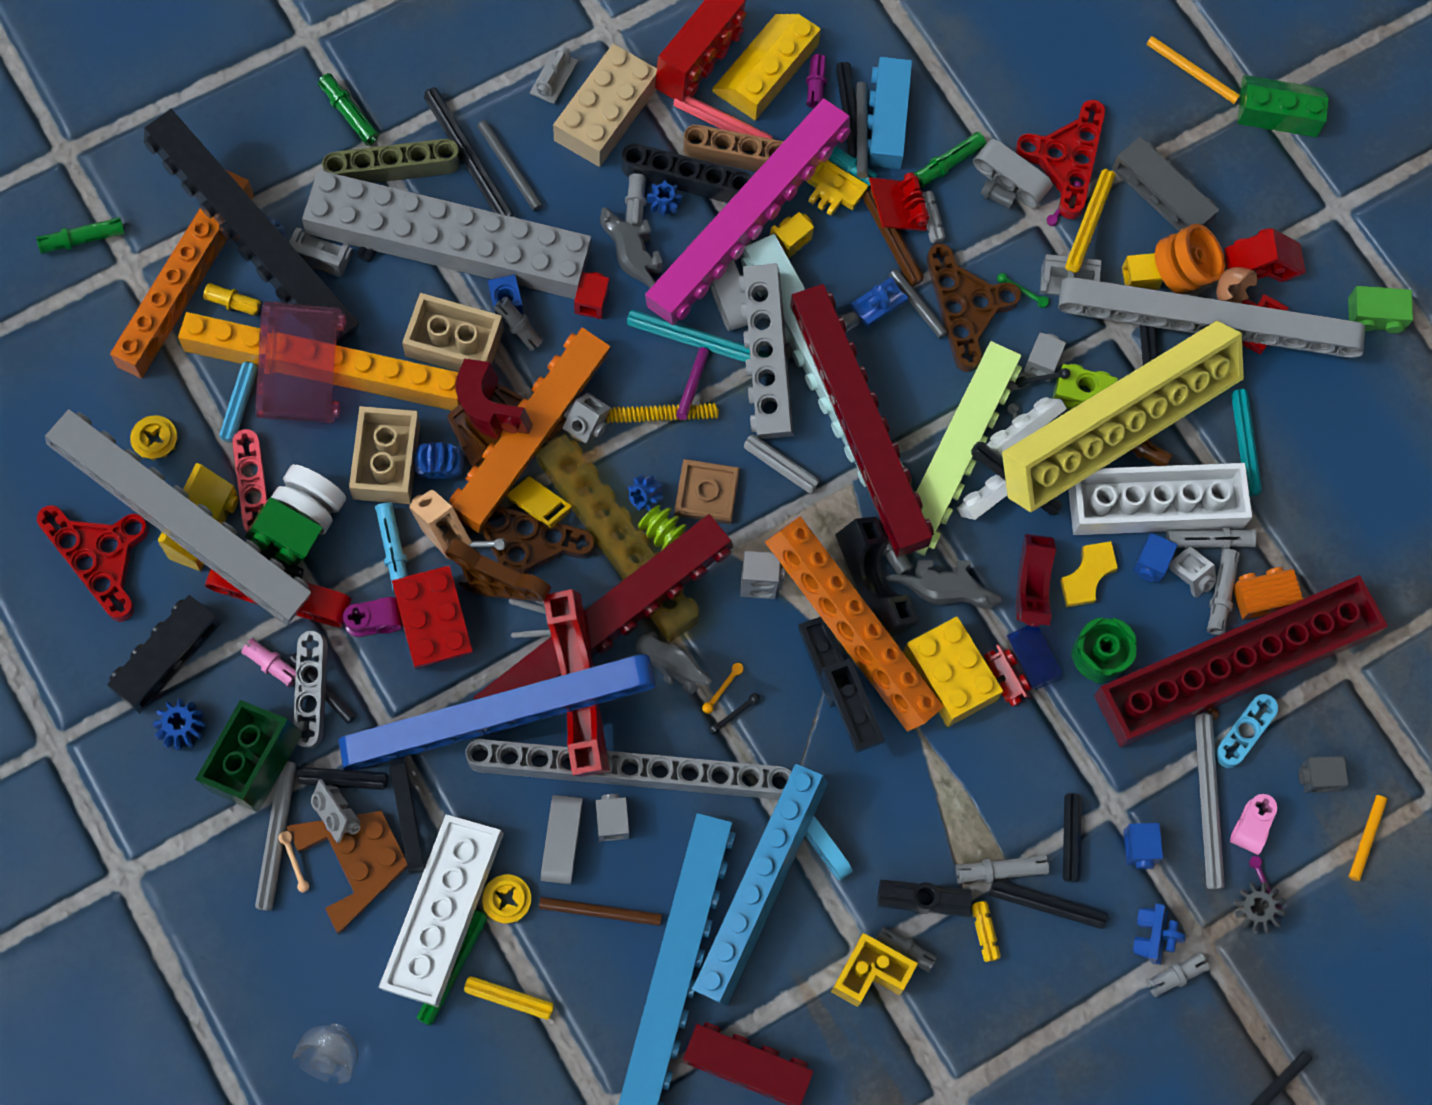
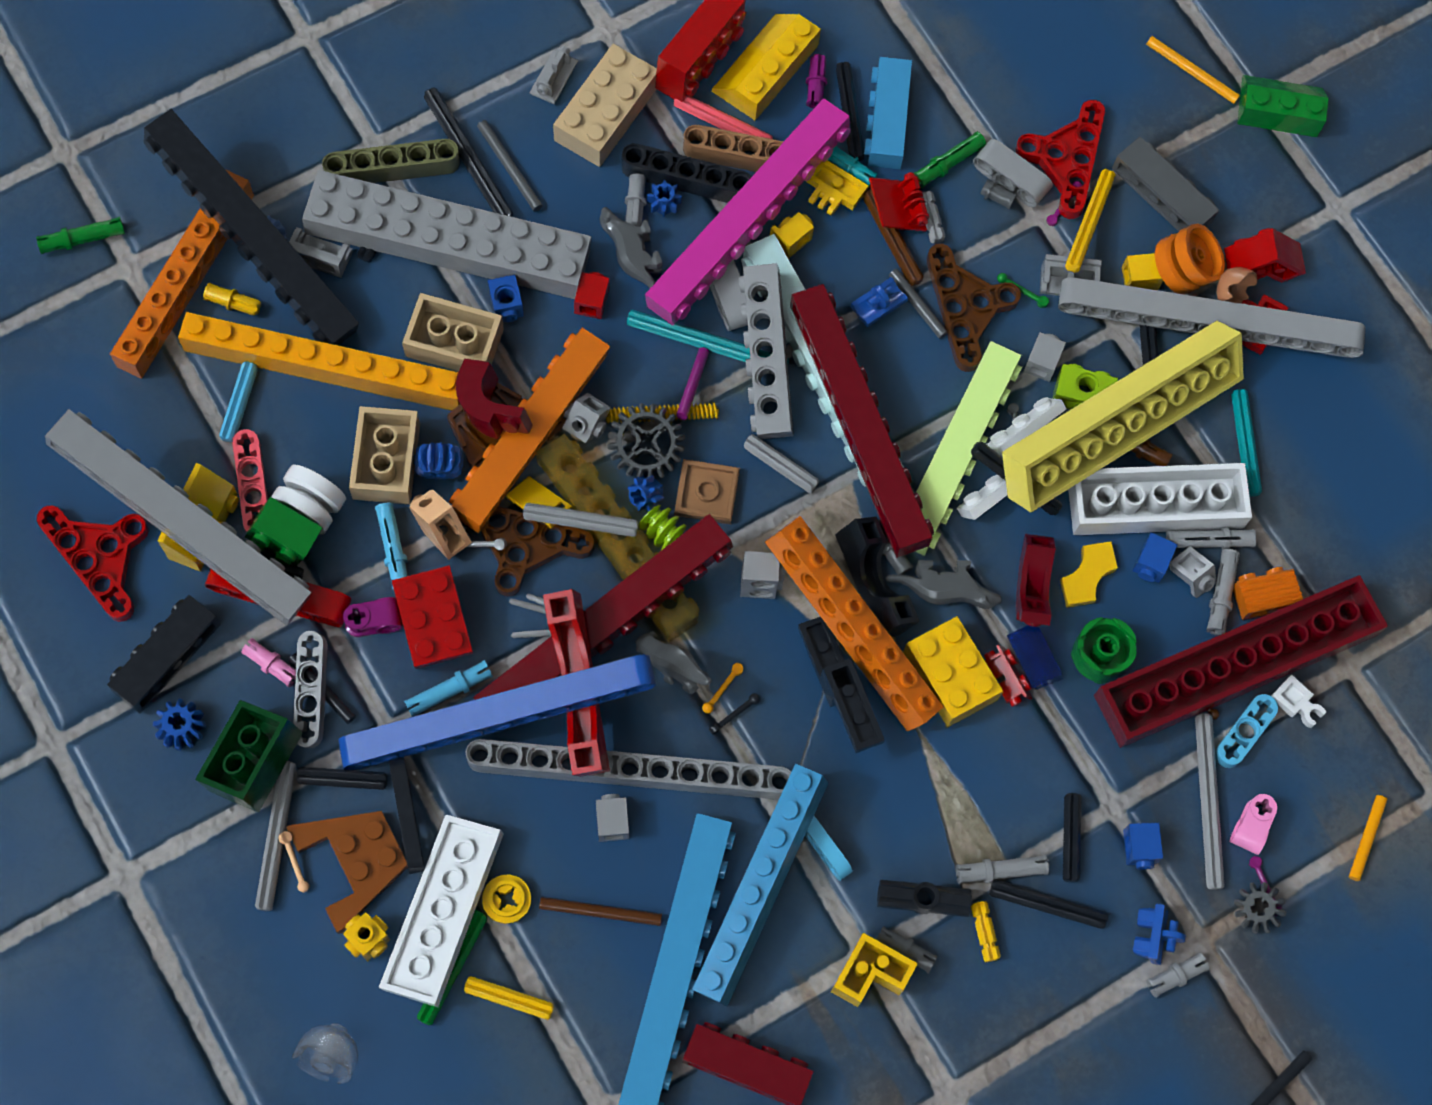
(151, 426): yellow gear -> none
(298, 362): clear pink windscreen -> none
(333, 812): light grey hinge -> none
(341, 100): green pin -> none
(374, 944): none -> yellow brick
(460, 682): none -> medium azure pin
(493, 579): reddish brown beam -> none
(518, 323): dark grey pin -> none
(561, 839): light grey beam -> none
(580, 519): none -> light grey axle
(664, 424): none -> dark grey gear
(862, 130): dark grey bar -> none
(1022, 381): black hinge -> none
(1294, 698): none -> white plate
(1323, 774): dark grey brick -> none
(1381, 308): bright green brick -> none

